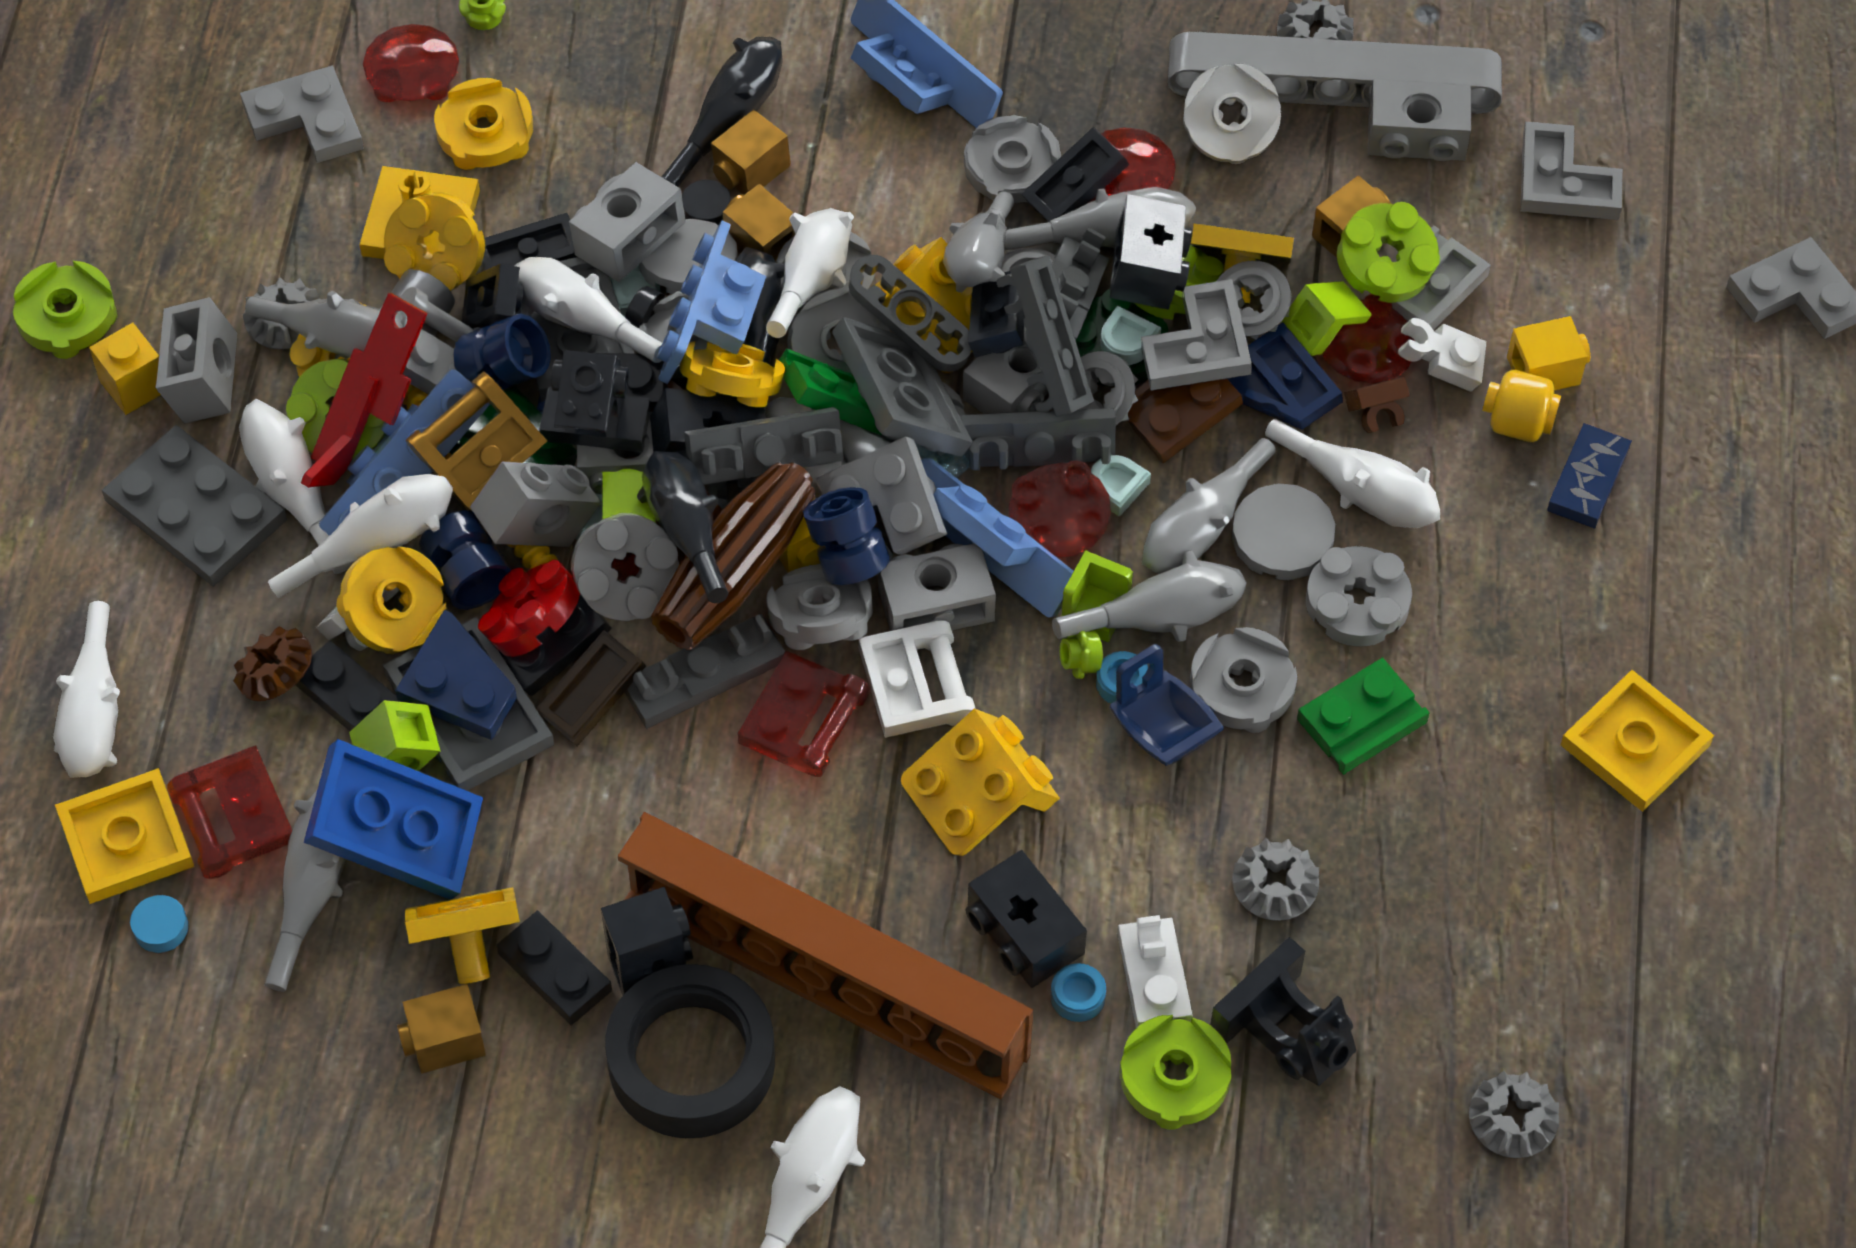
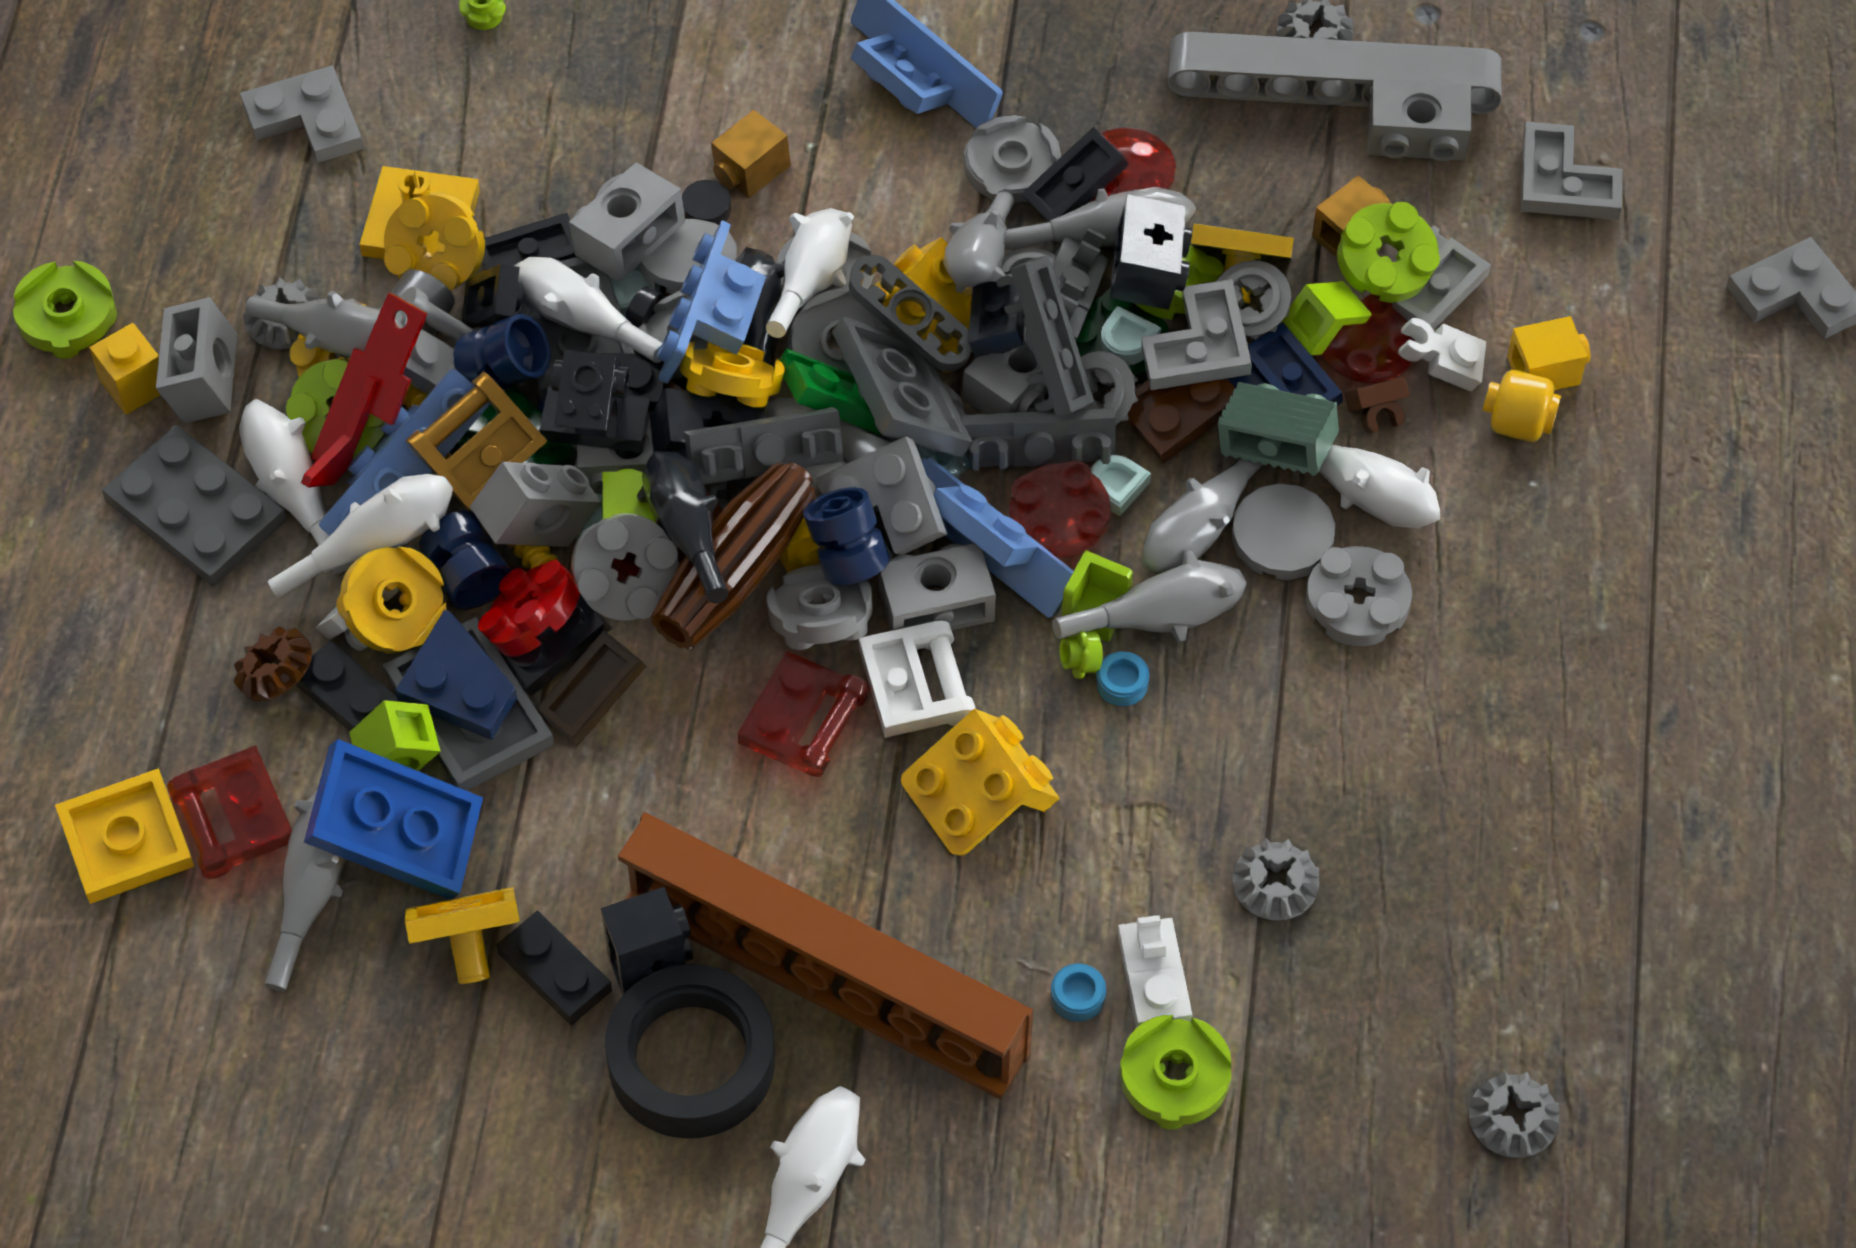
(88, 703): white piece -> none
(159, 923): dark azure tile -> none
(411, 64): clear red dish -> none
(441, 1029): pearl gold brick -> none
(487, 146): yellow plate -> none
(704, 671): dark grey plate -> none
(738, 89): black piece -> none
(759, 221): pearl gold brick -> none
(1022, 893): black brick -> none
(1161, 711): dark blue piece -> none
(1227, 85): white plate -> none
(1268, 999): black tile -> none
(1271, 671): light grey plate -> none
(1278, 427): none -> sand green brick
(1362, 715): green plate -> none
(1589, 475): dark blue tile -> none
(1637, 740): yellow plate -> none

